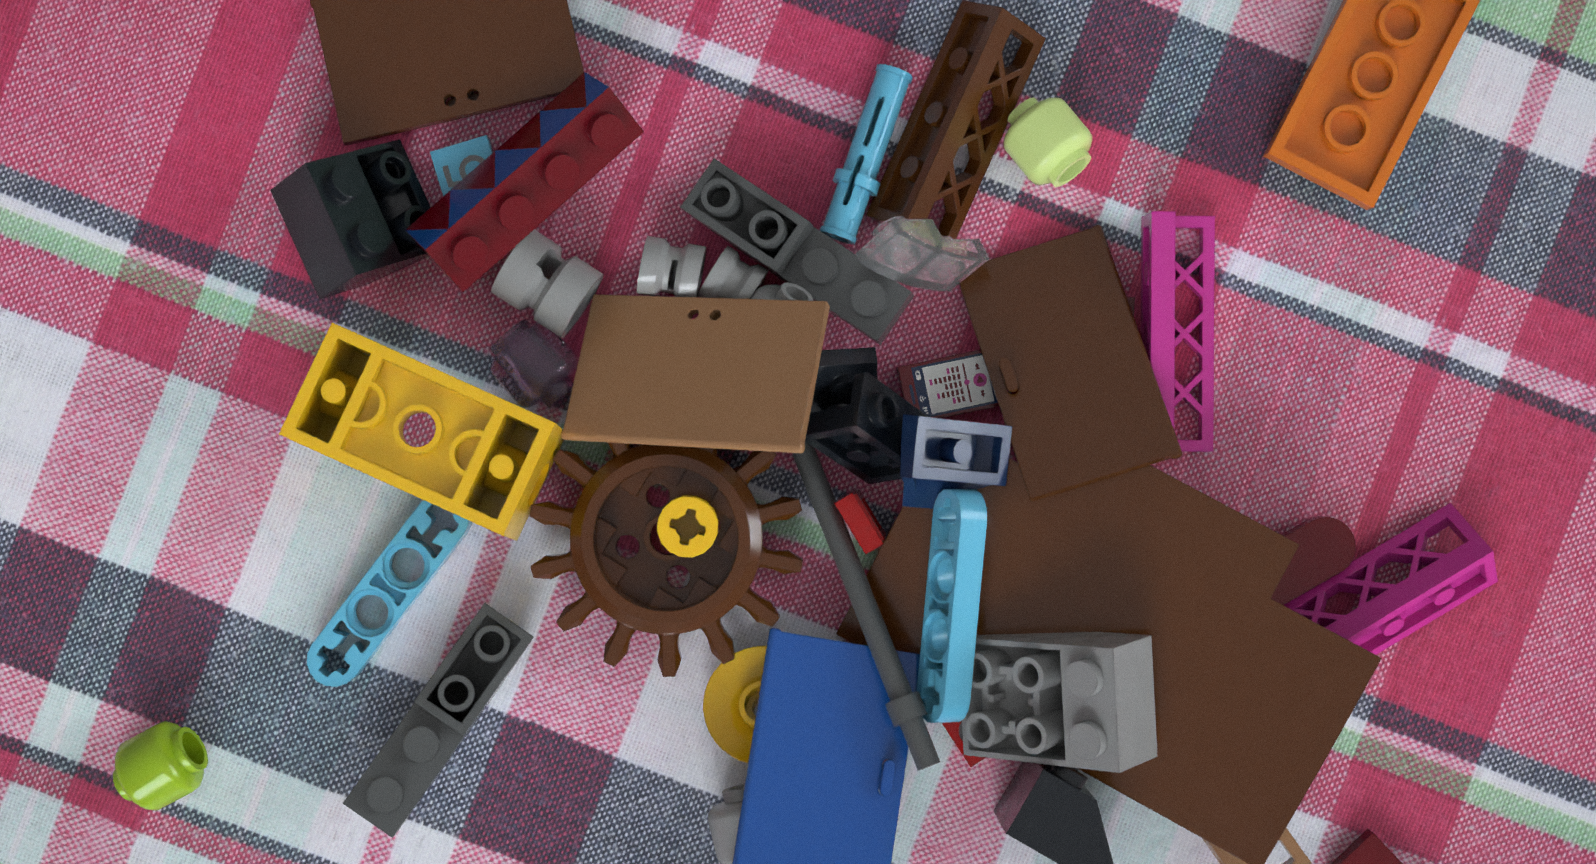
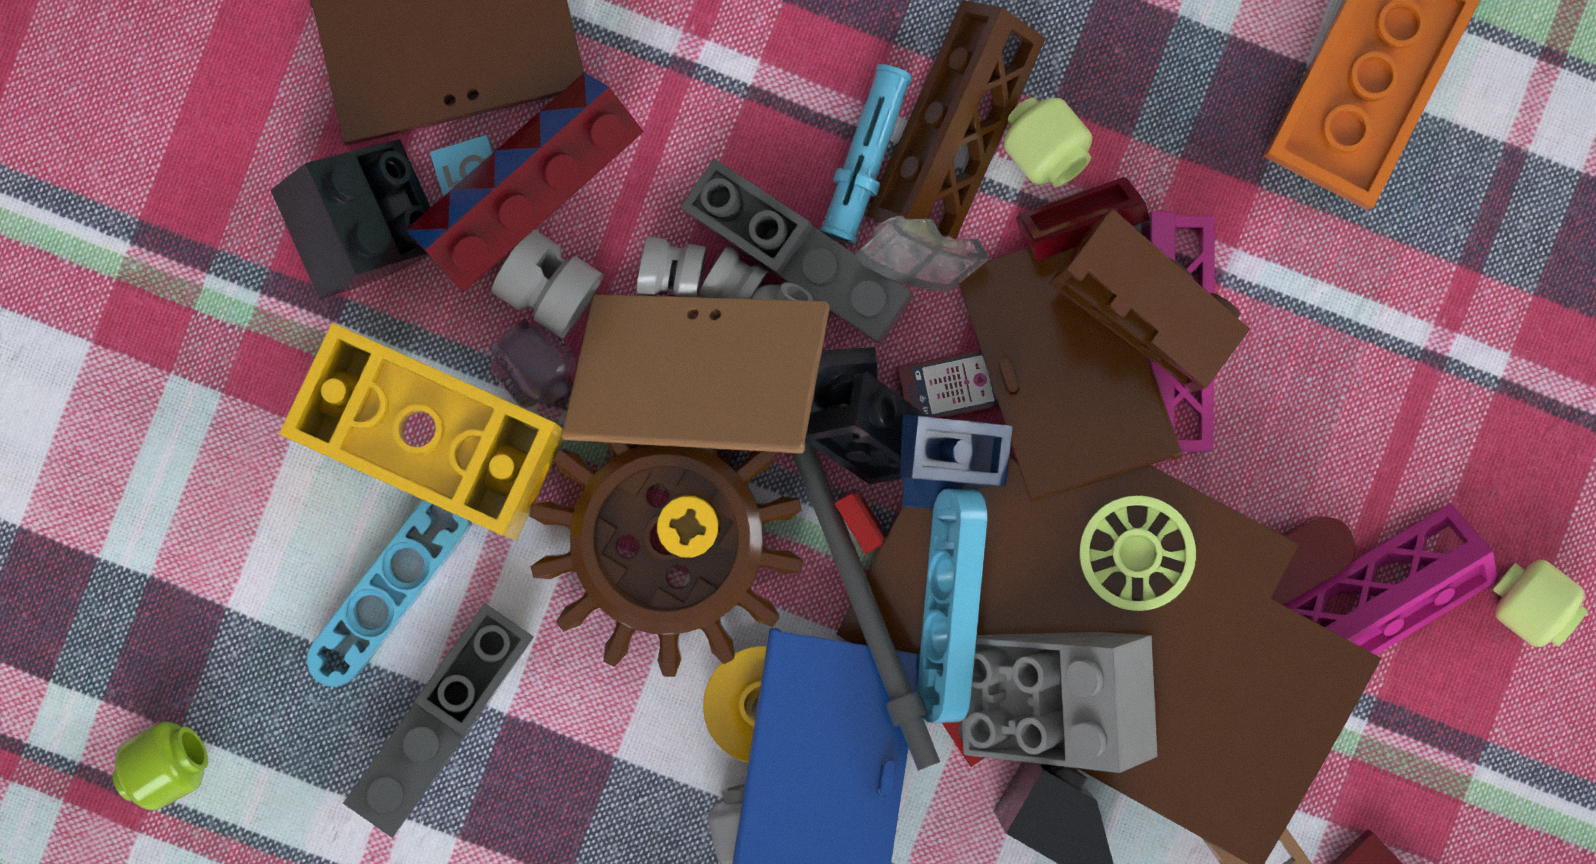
(1066, 221): none -> dark red tile
(1138, 553): none -> yellowish green wheel
(1150, 302): none -> reddish brown wedge
(1539, 603): none -> yellowish green head

